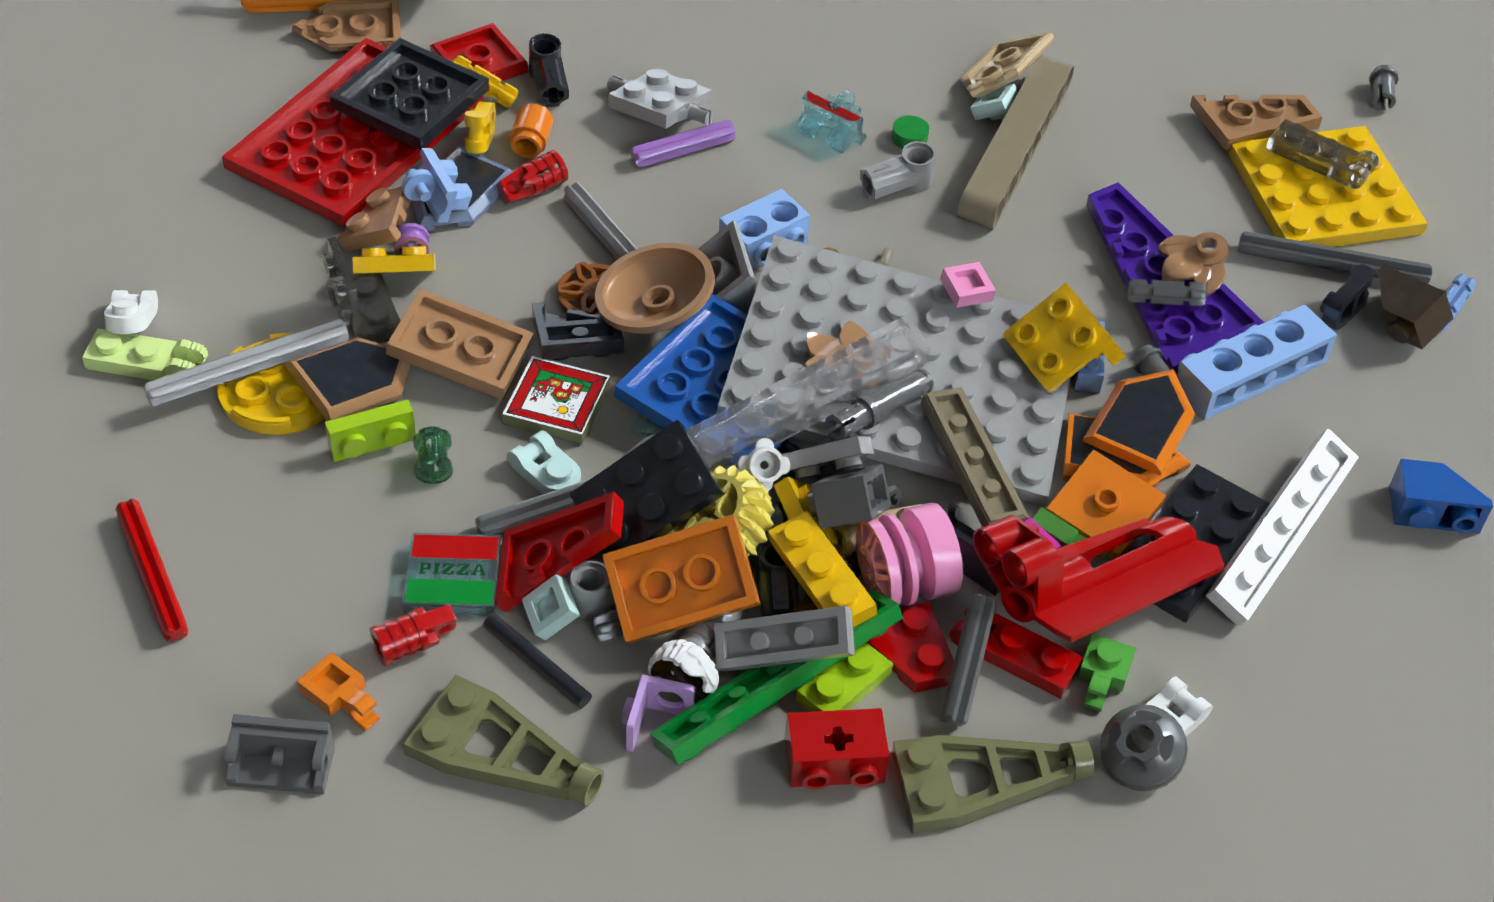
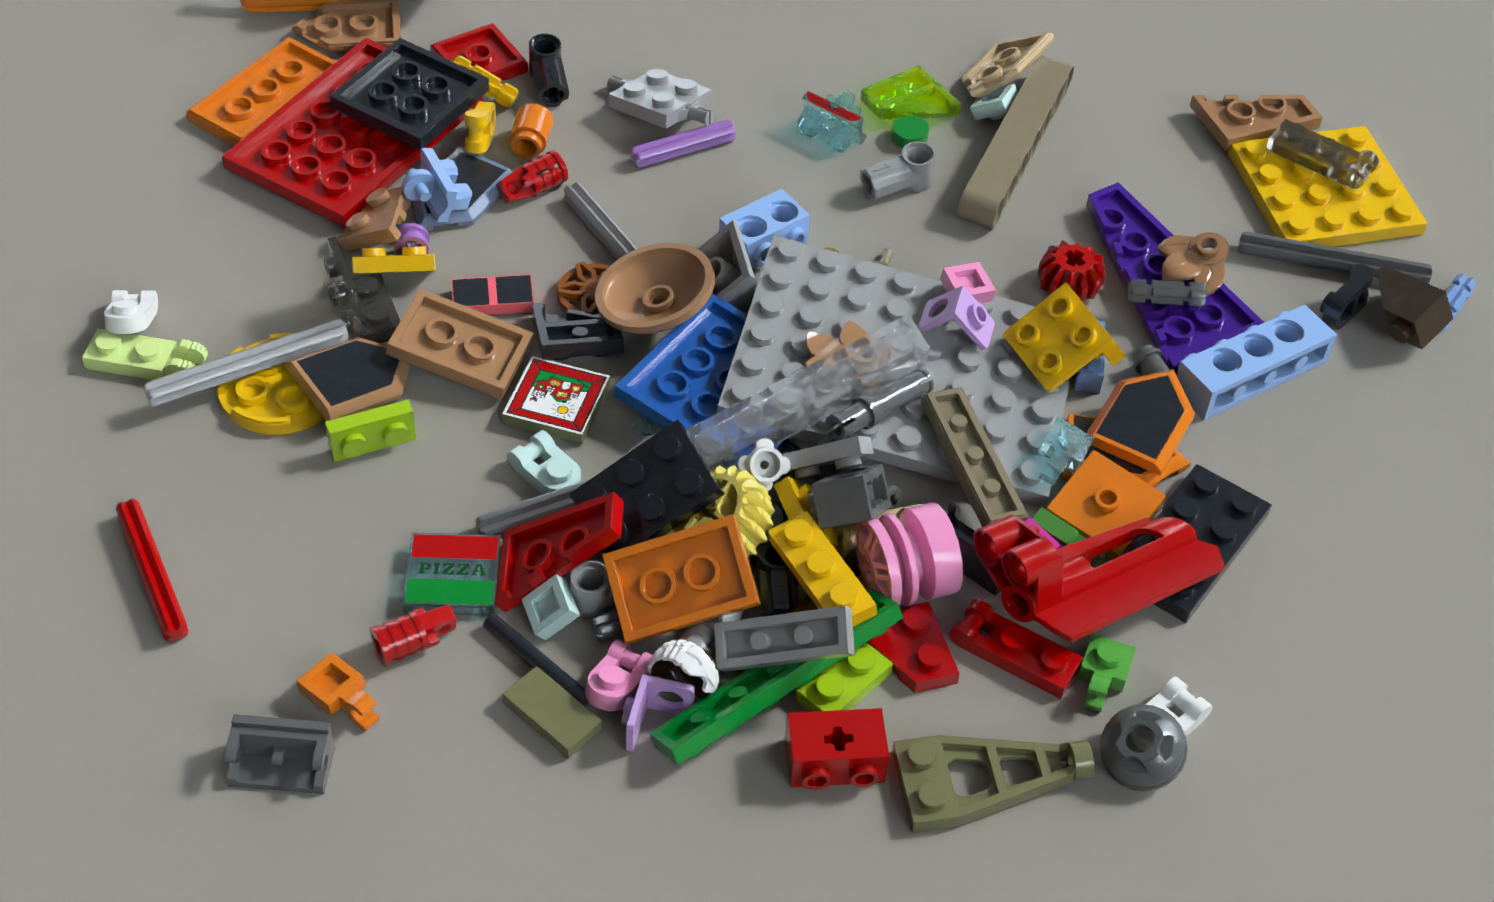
(258, 91): none -> orange tile
(432, 455): clear green bush -> none
(455, 719): olive plate -> none
(495, 294): none -> black tile
(552, 712): none -> olive tile
(610, 684): none -> bright pink plate
(912, 94): none -> clear neon green wing
(965, 311): none -> lavender bracket
(968, 660): dark grey axle -> none
(1065, 449): none -> clear light blue plate
(1074, 265): none -> red gear
(1282, 528): white plate -> none
(1383, 81): dark grey pin -> none
(1436, 498): blue slope -> none

